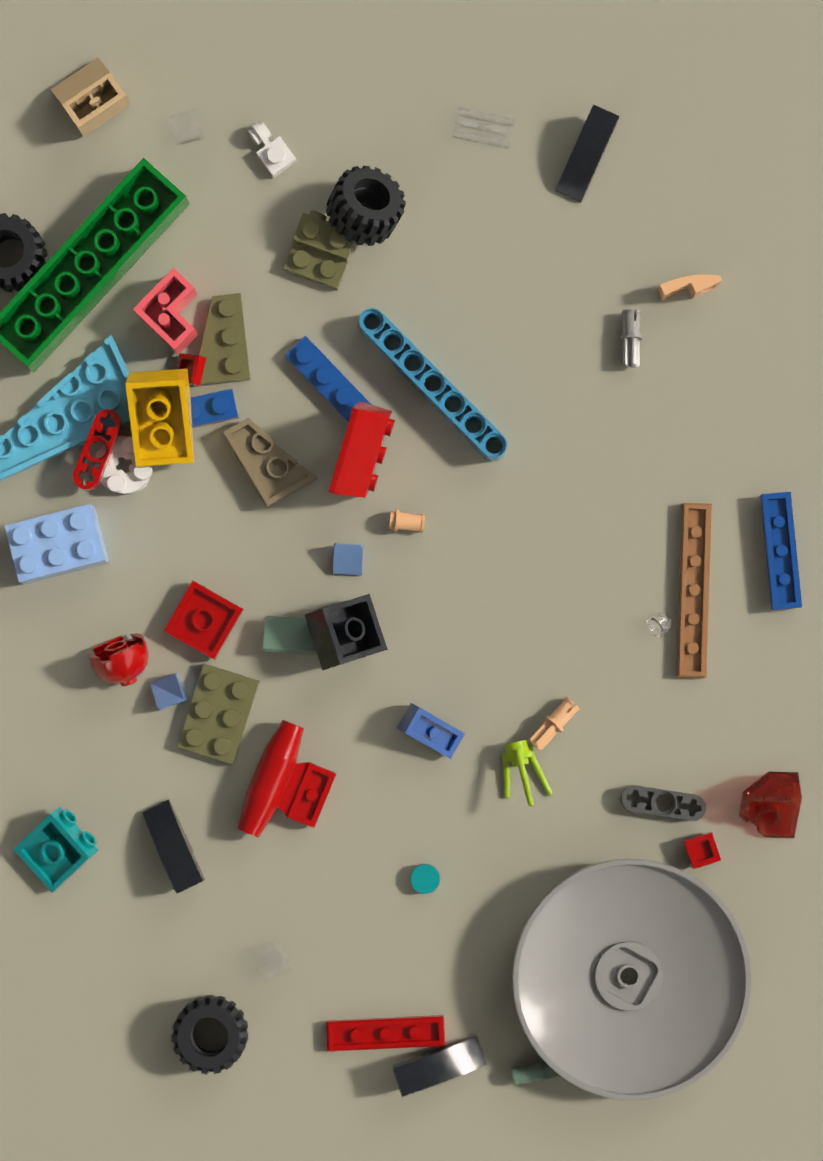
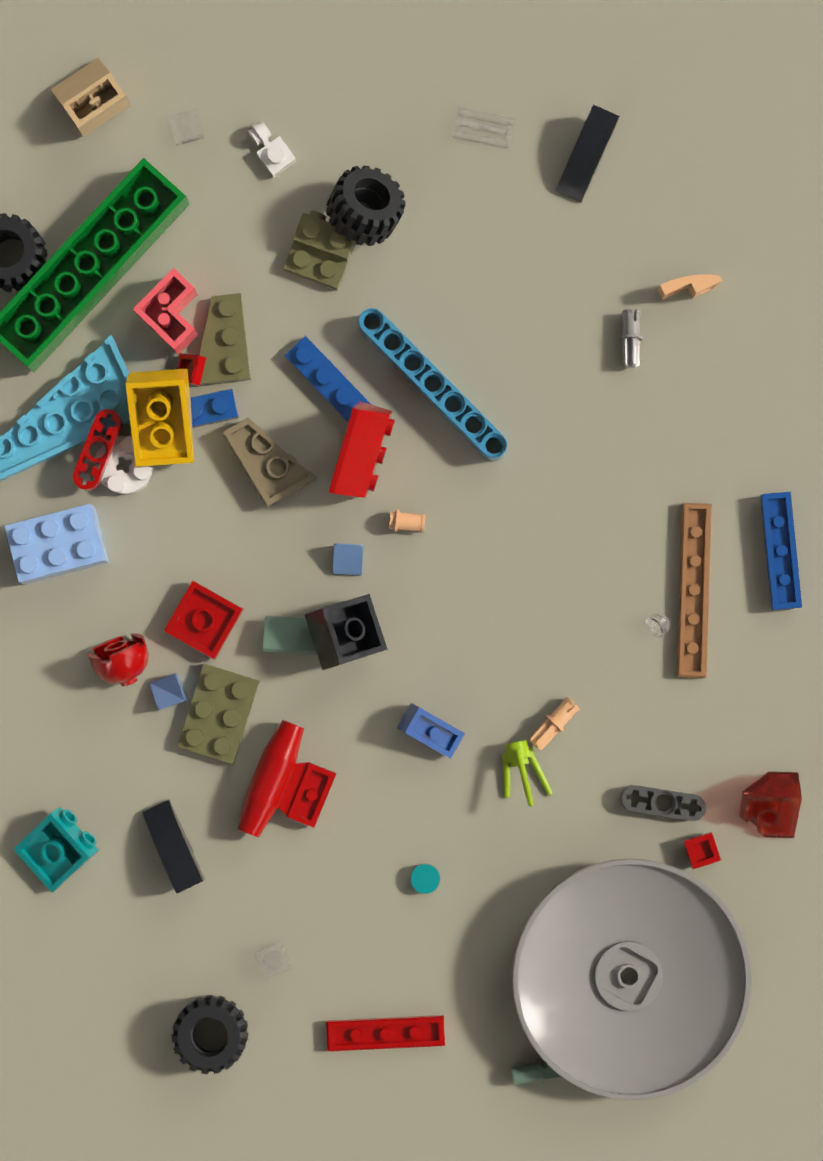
(438, 1065): black slope -> none

